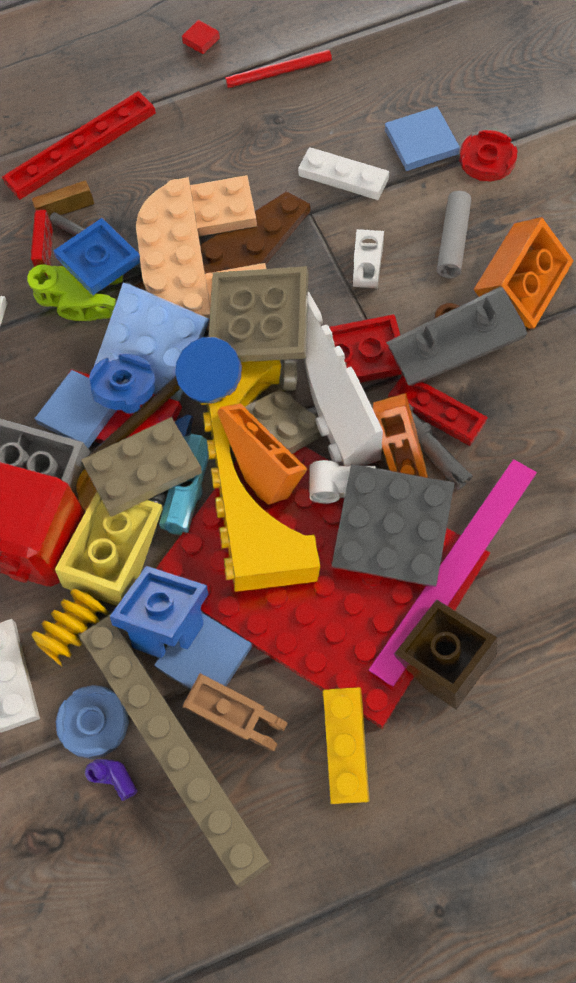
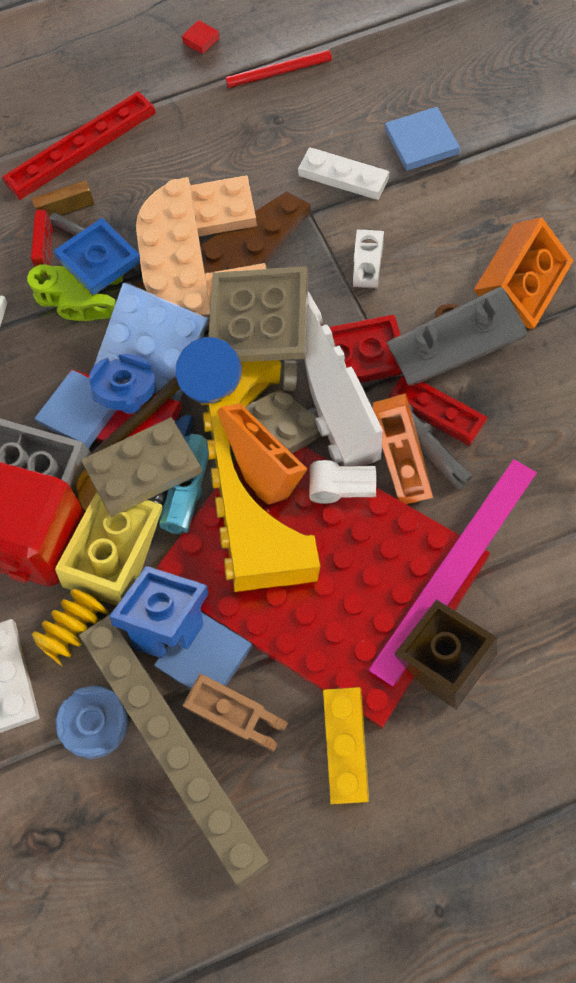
(111, 773): dark purple arm -> none
(393, 525): dark grey plate -> none
(454, 234): light grey piece -> none
(488, 155): red tile -> none

